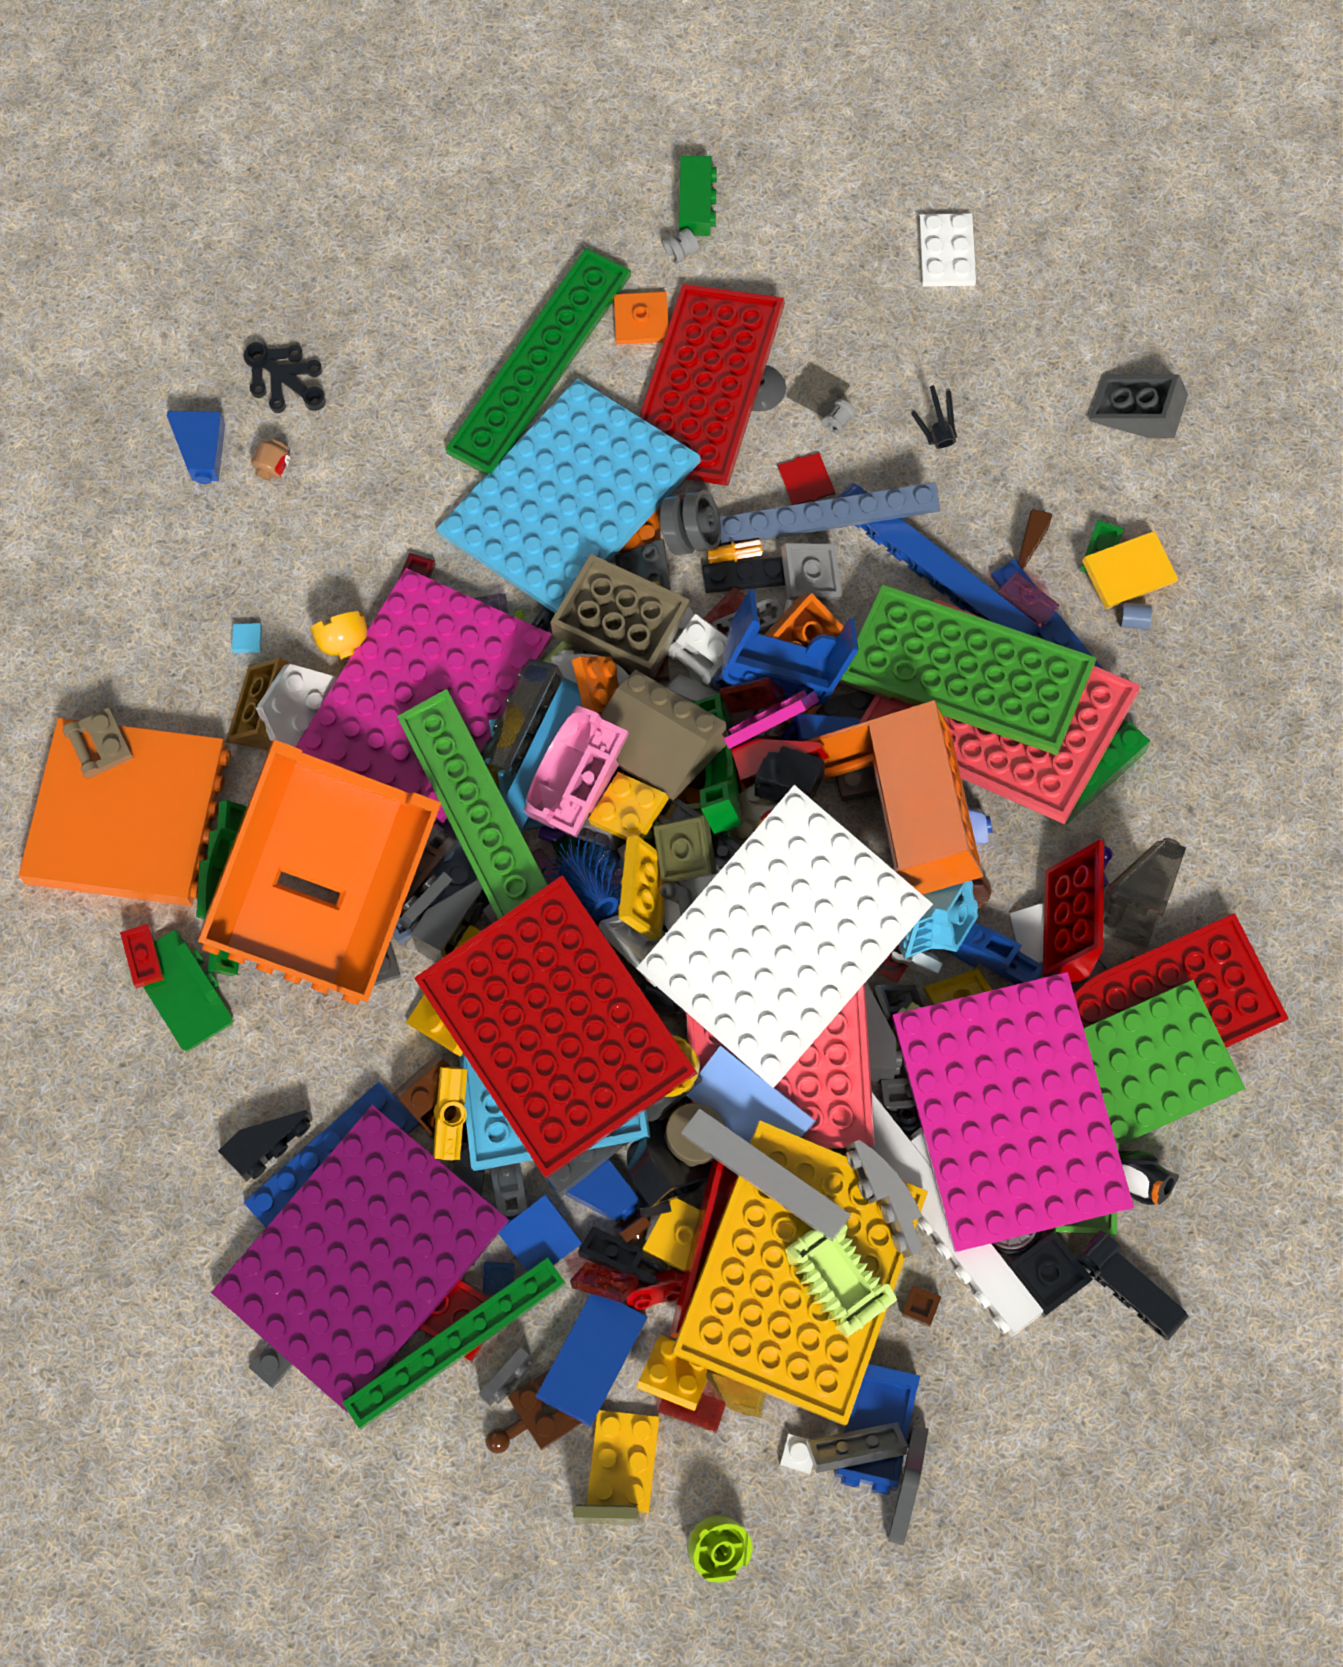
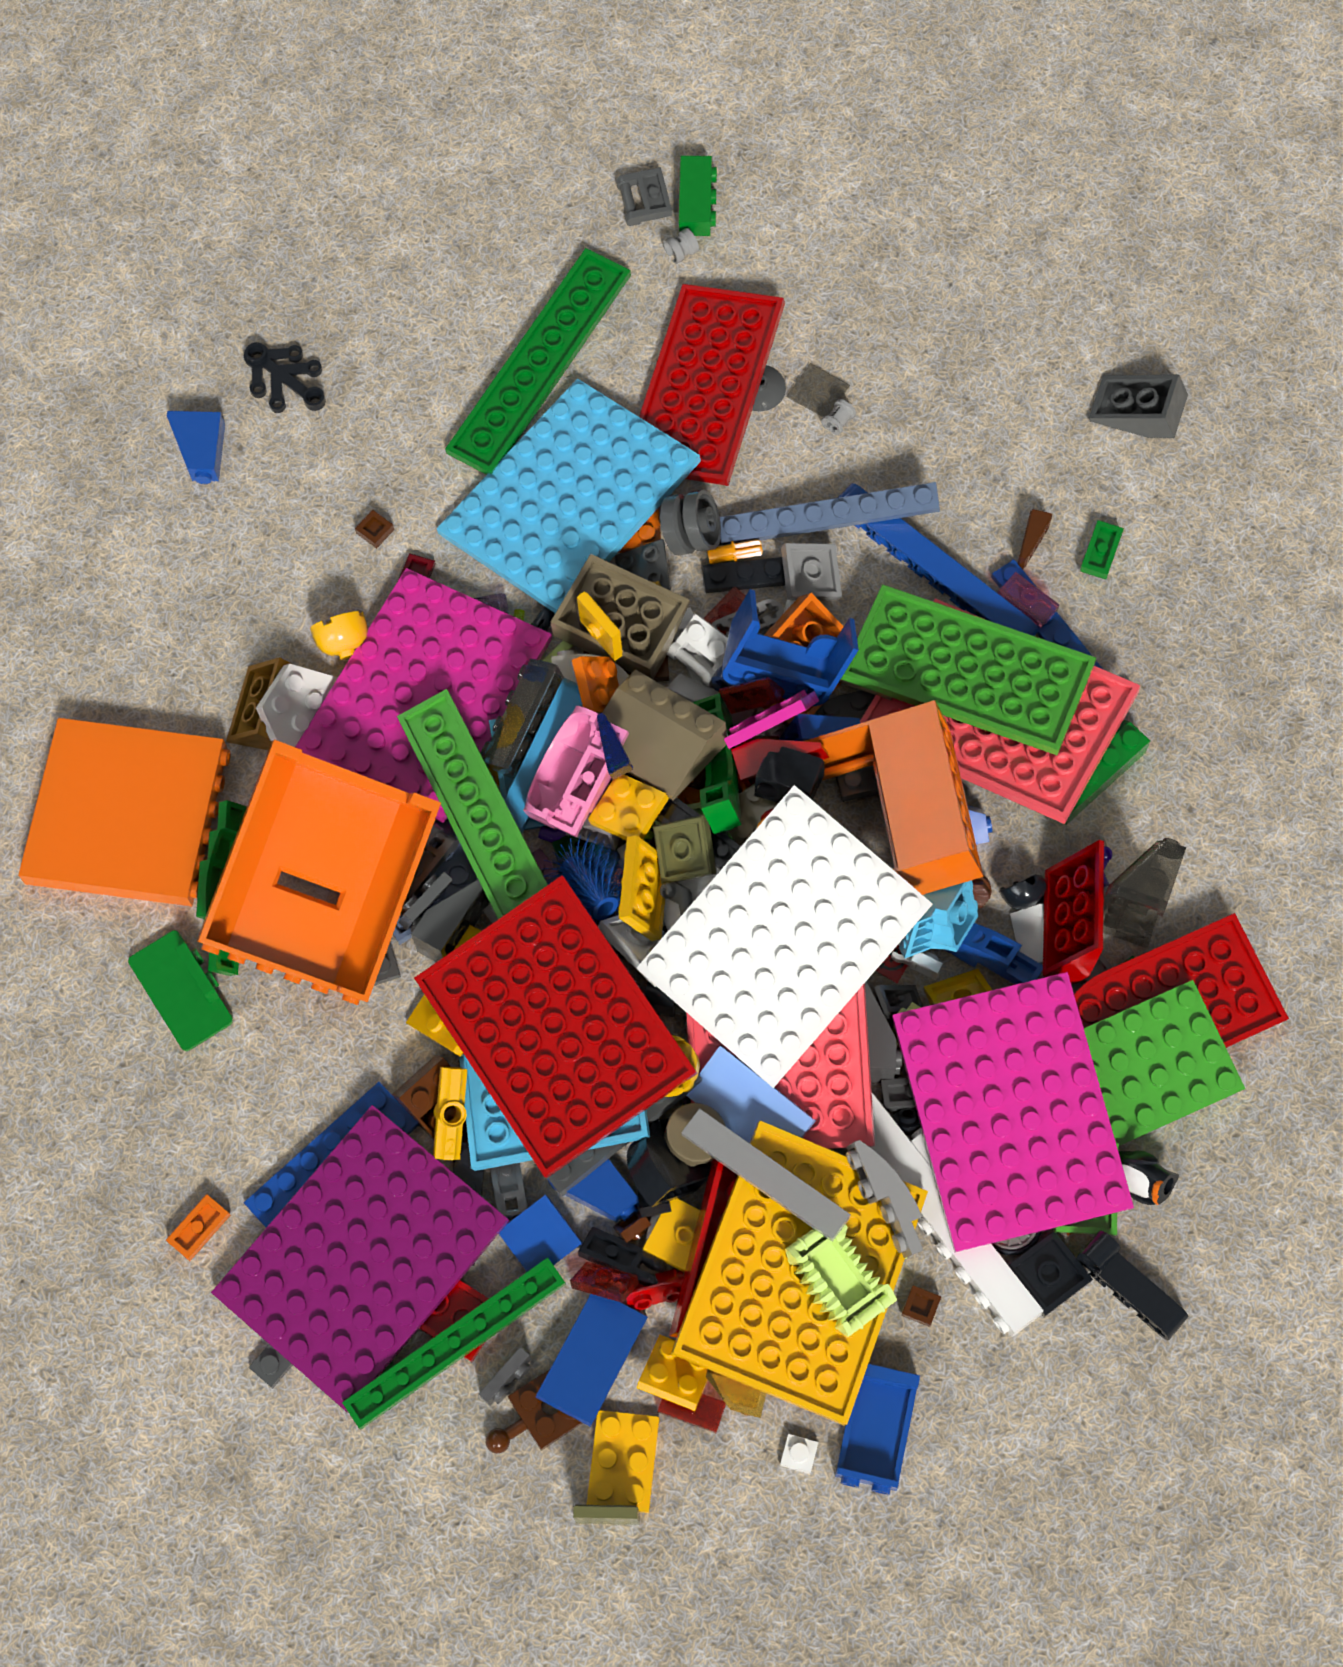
(106, 739): dark tan plate -> none
(142, 956): red plate -> none
(198, 1227): none -> orange plate
(246, 638): medium azure tile -> none
(257, 1144): black slope -> none
(270, 459): medium nougat head -> none
(374, 529): none -> reddish brown plate
(497, 1276): tile -> none
(599, 625): none -> yellow plate
(615, 755): none -> clear blue slope
(640, 317): orange plate -> none
(652, 193): none -> dark grey plate
(719, 1548): lime cylinder -> none
(806, 479): red piece -> none
(857, 1447): flat silver plate -> none
(909, 1485): dark grey beam -> none
(942, 433): black plant -> none
(947, 250): white plate -> none
(1024, 893): none -> black hair
(1130, 570): yellow tile -> none
(1136, 615): sand blue beam -> none

